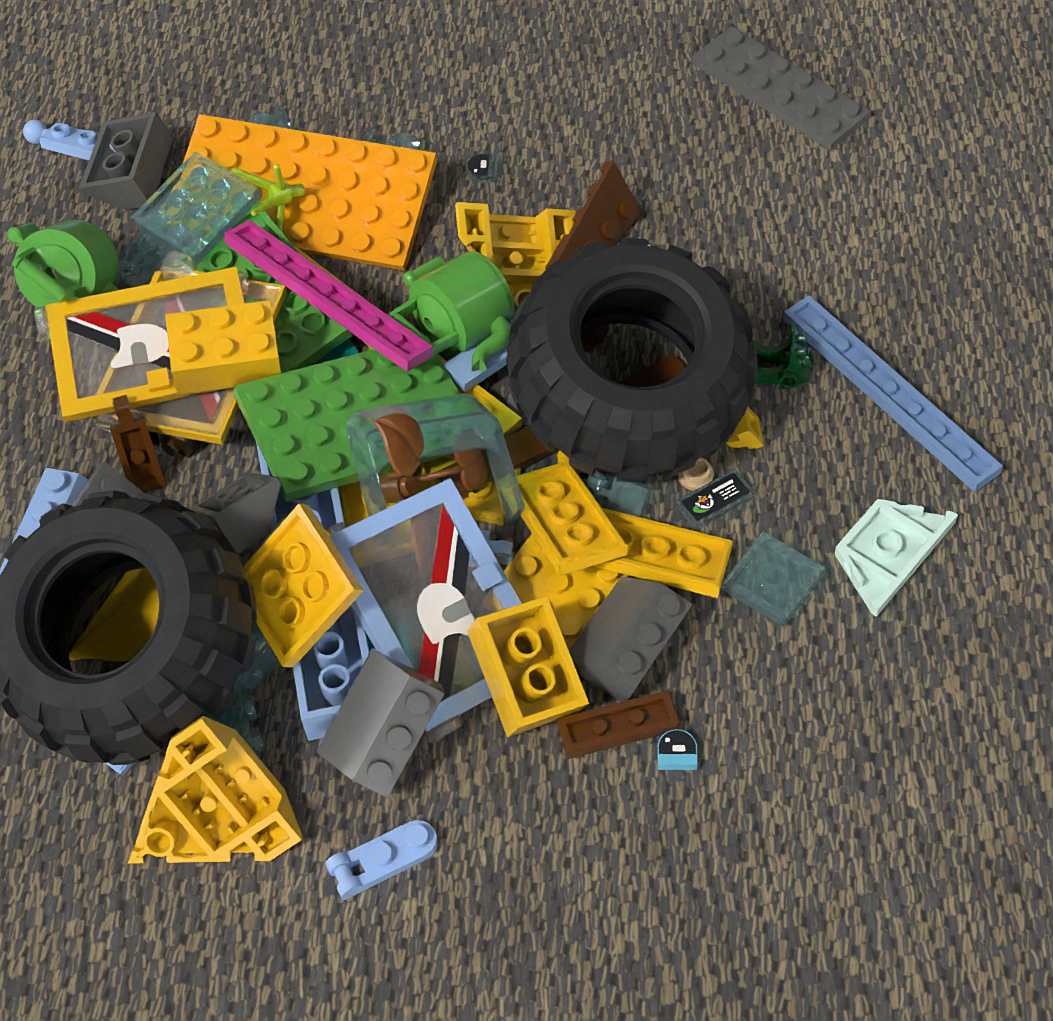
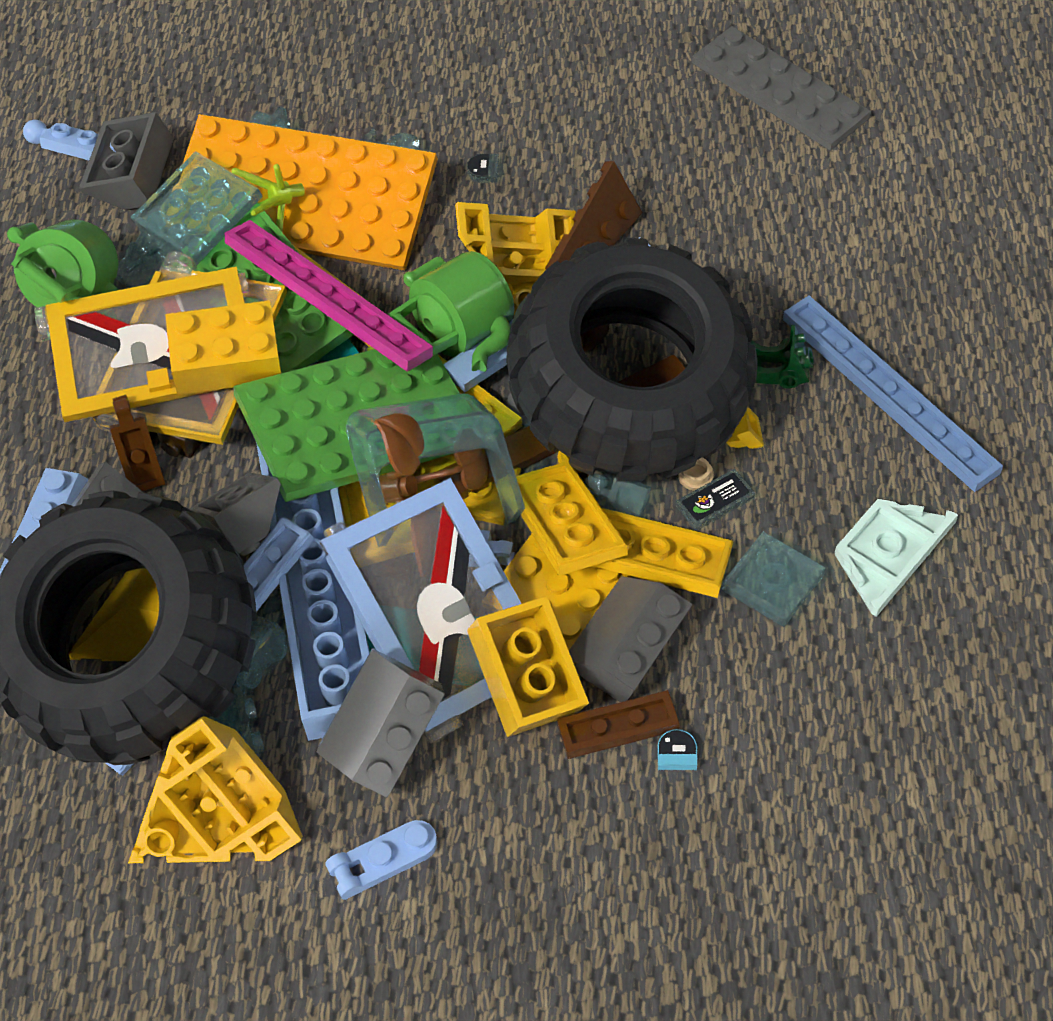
(299, 585): yellow plate -> none

